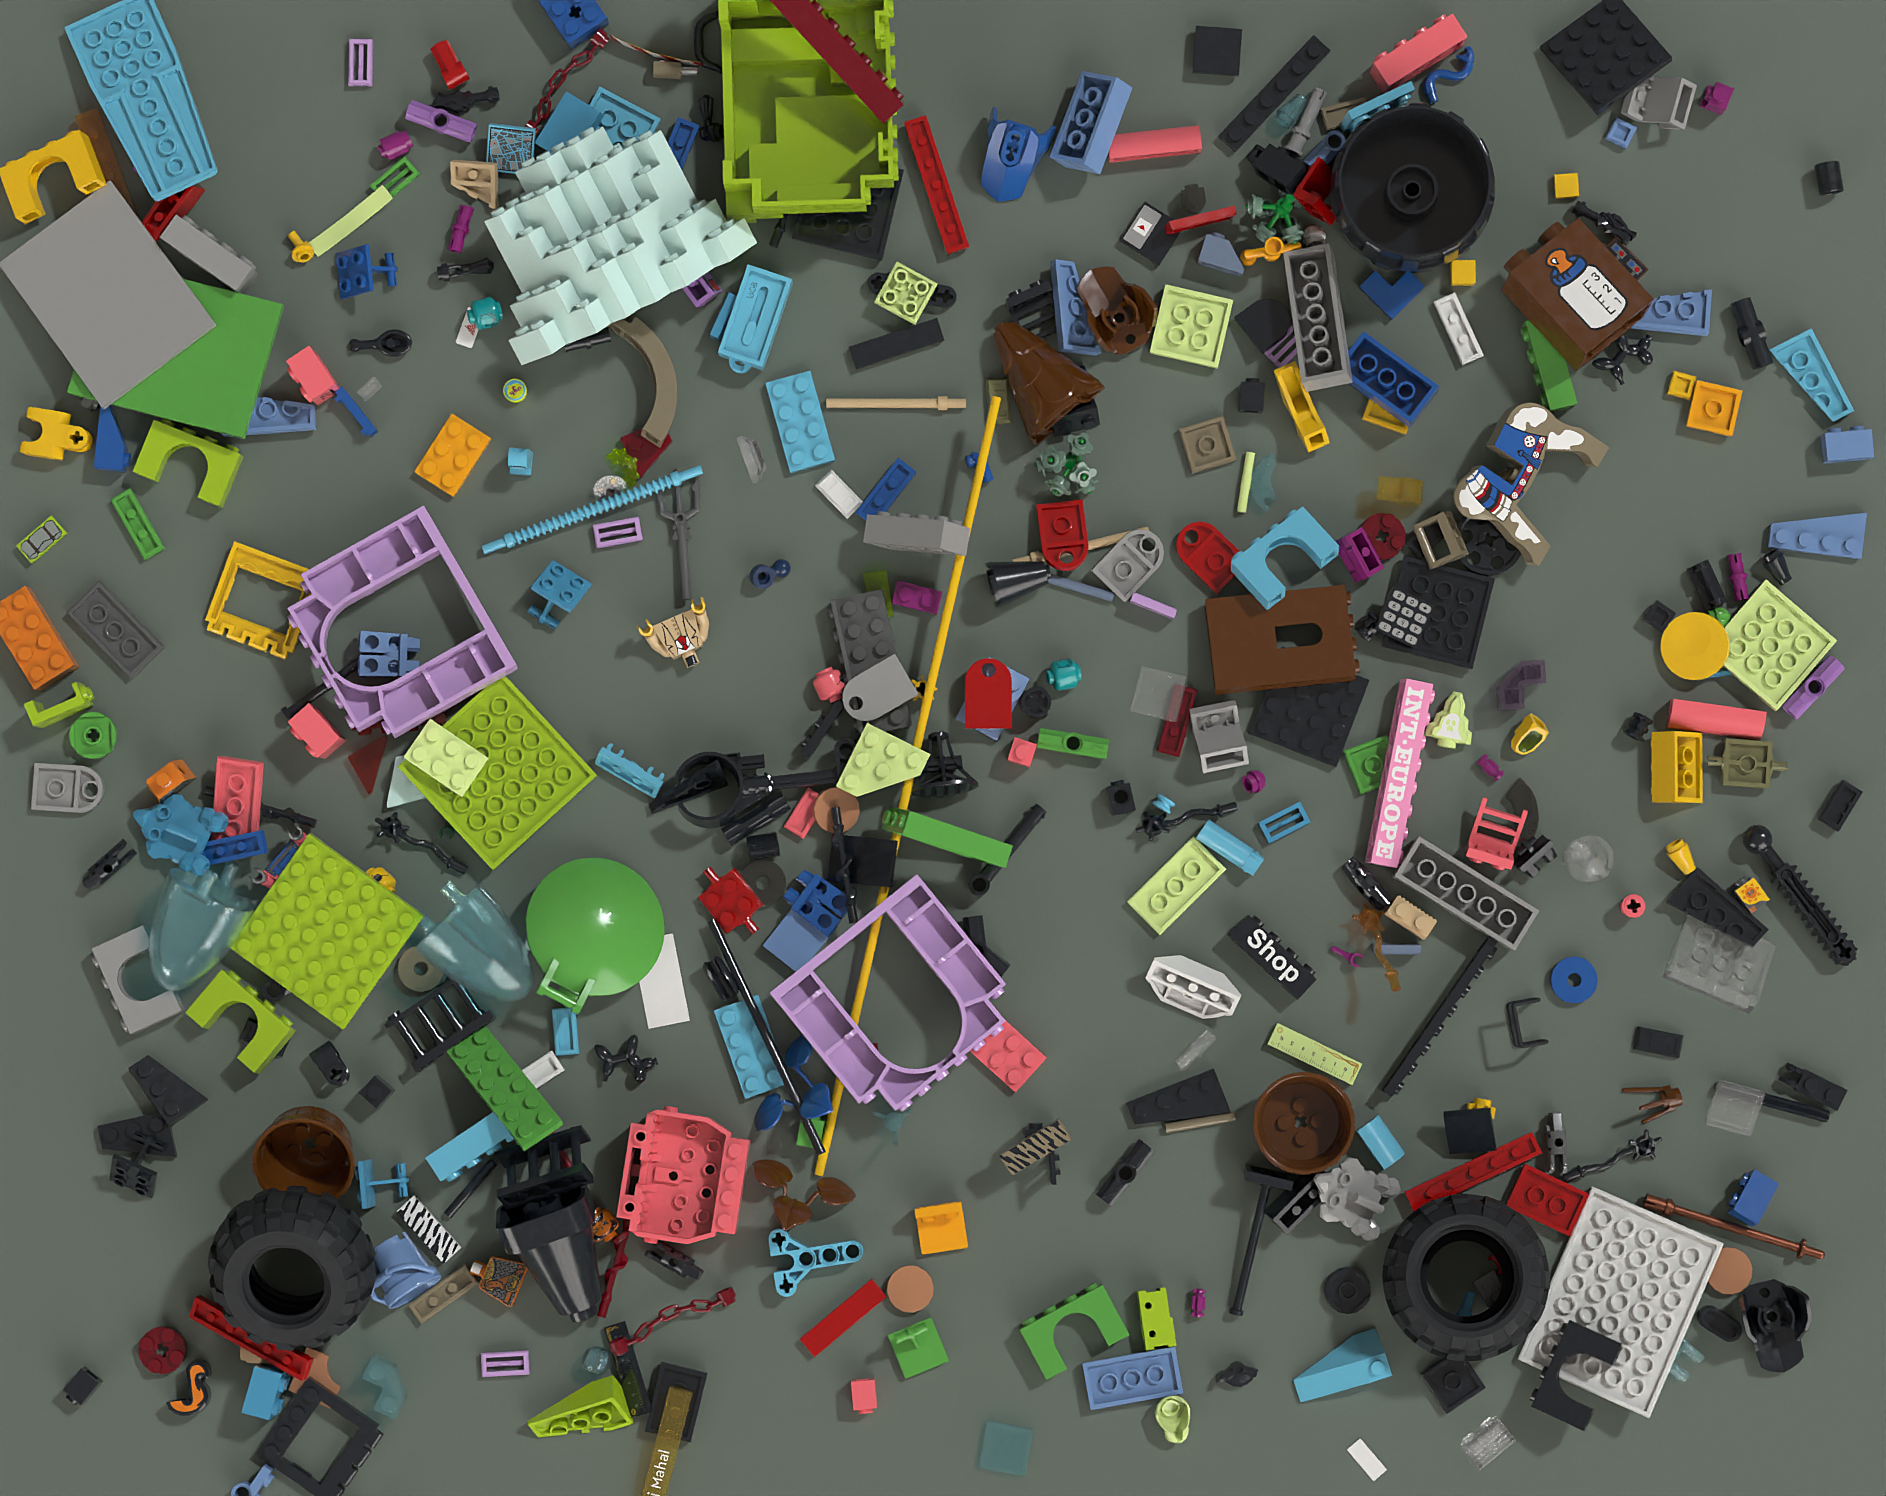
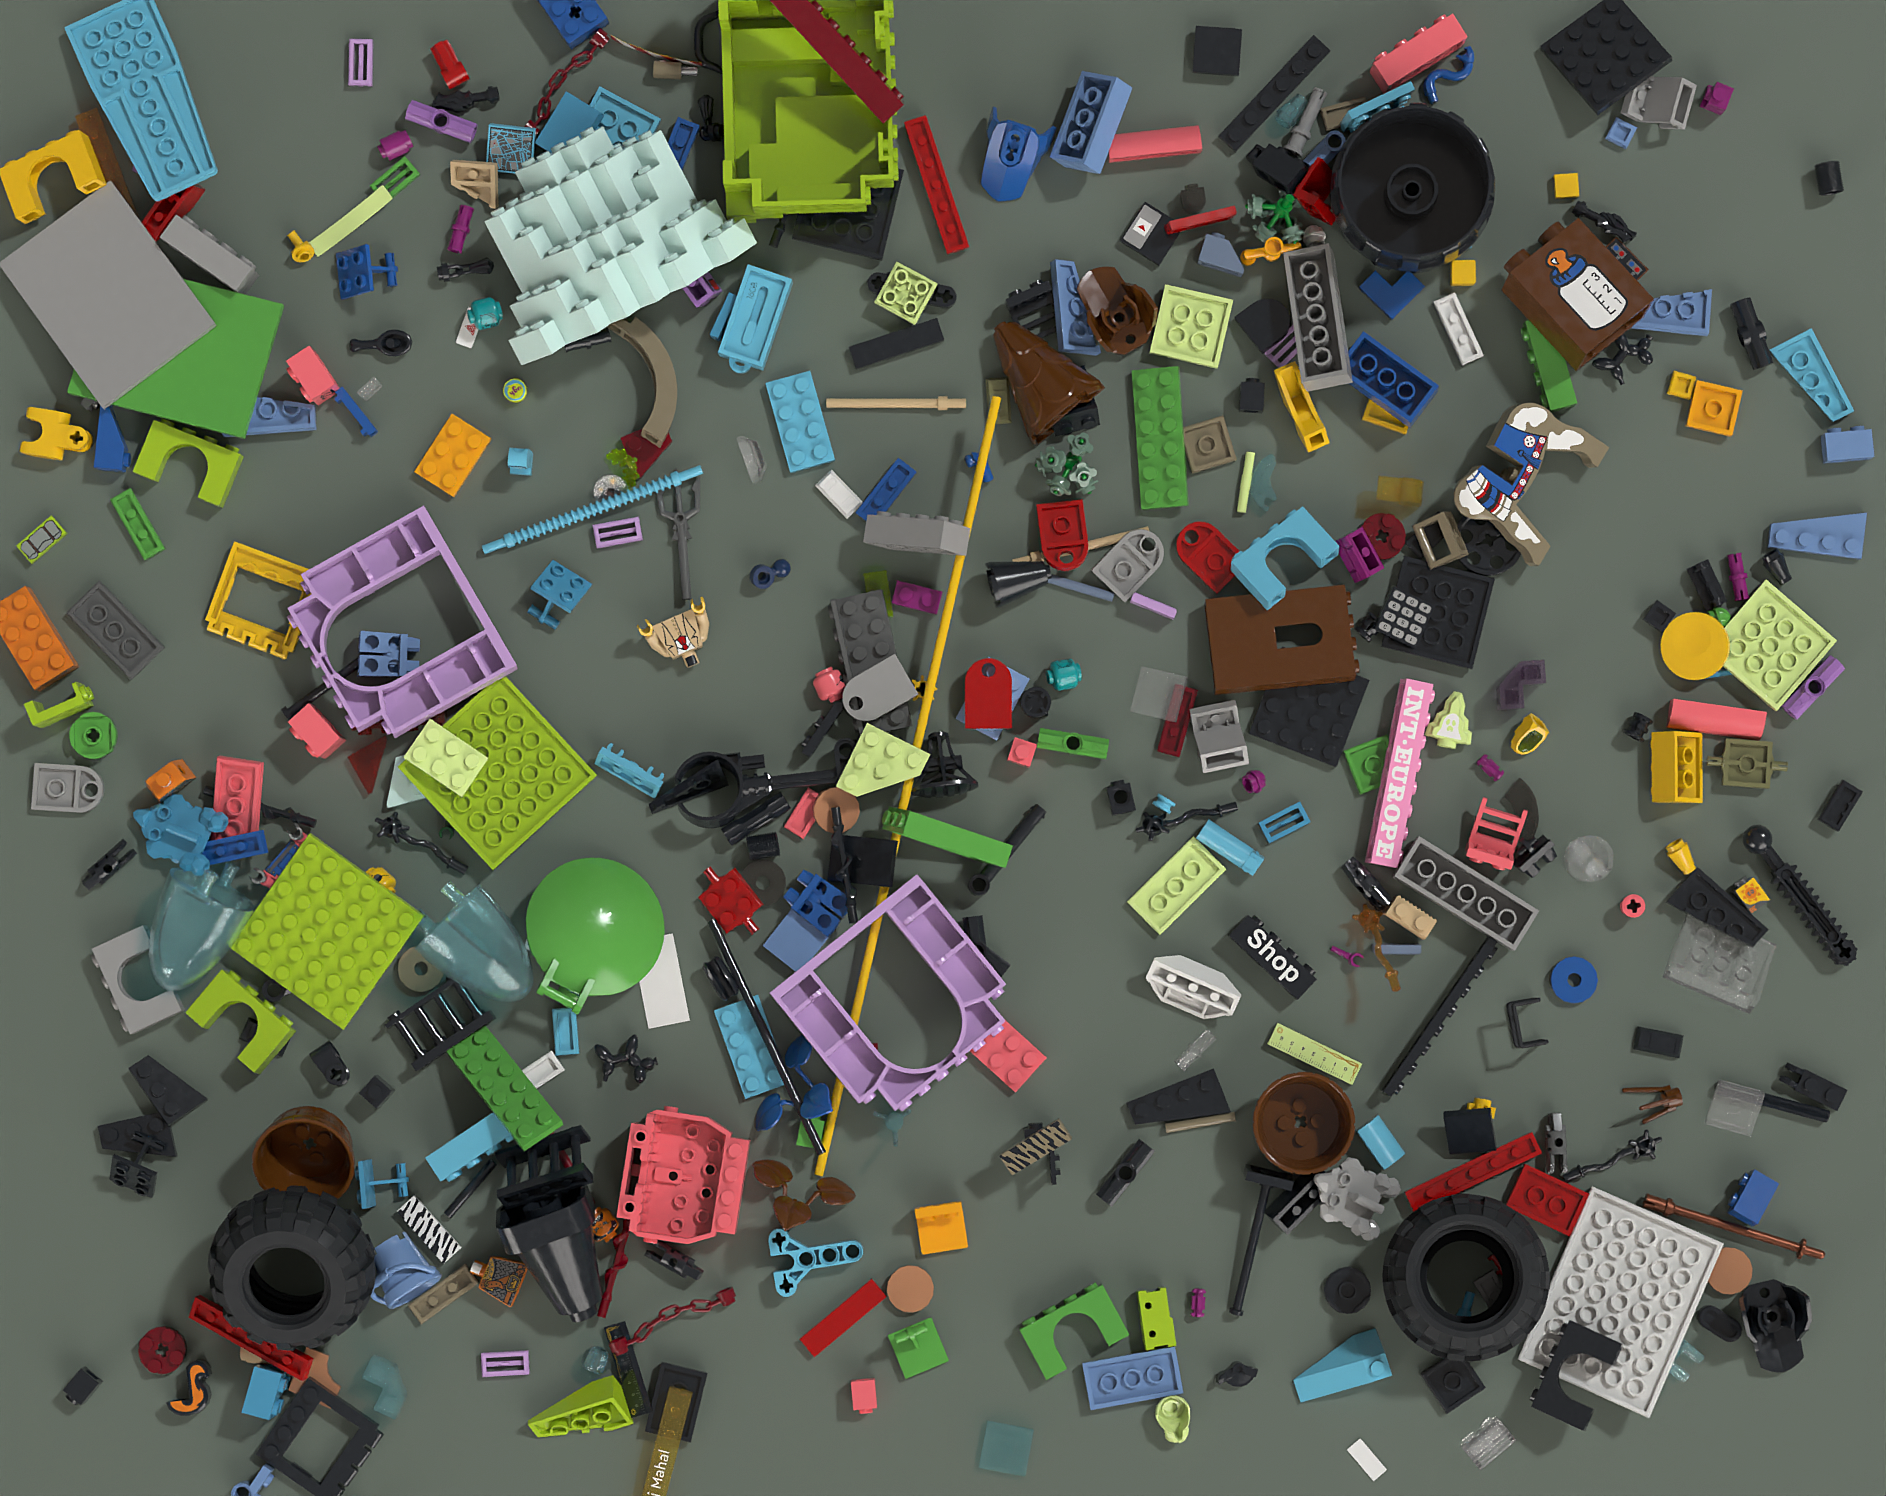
(1160, 438): none -> bright green plate

